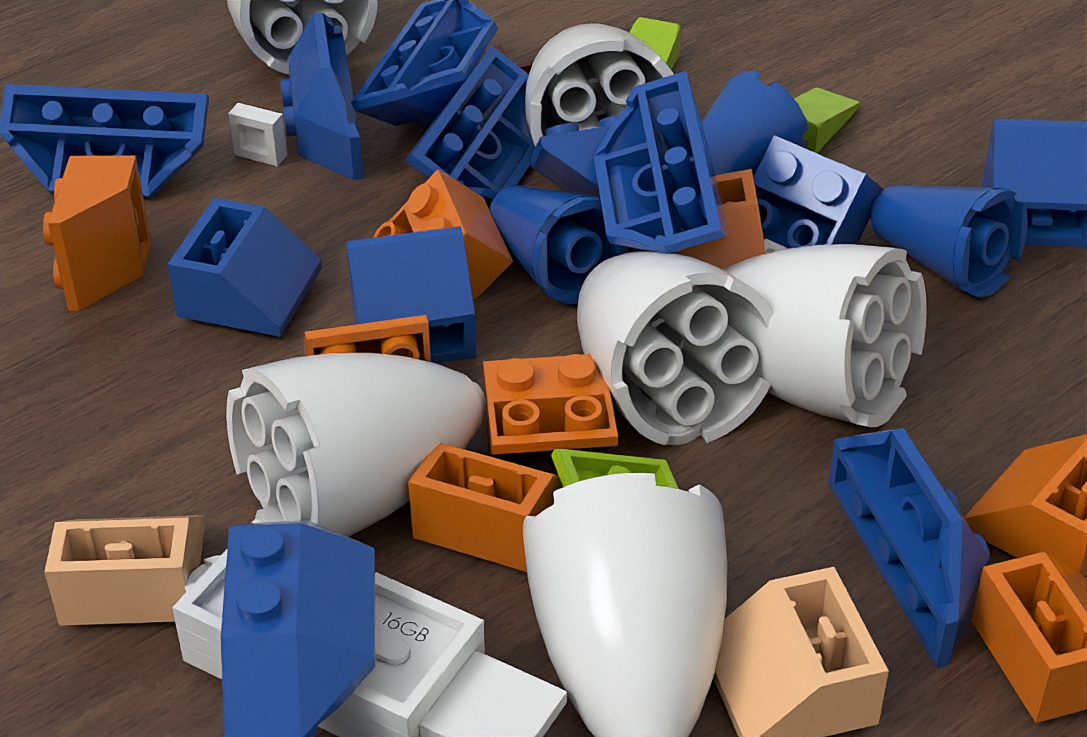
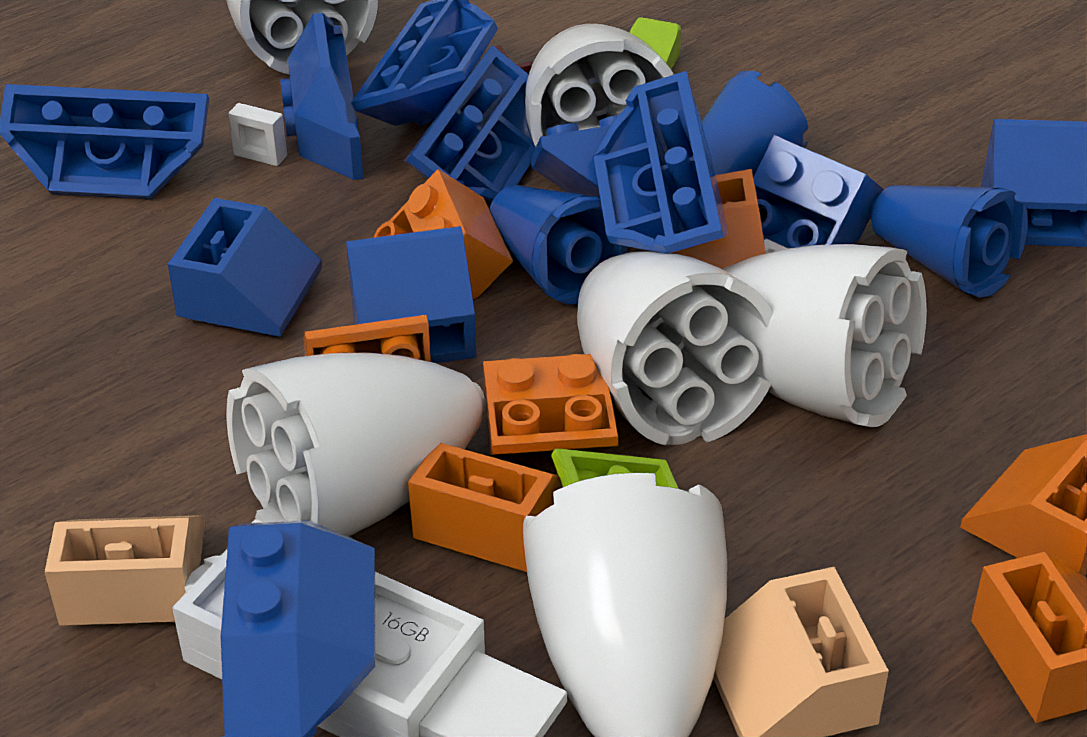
(97, 228): orange slope -> none
(825, 115): lime slope -> none
(911, 534): blue wedge -> none

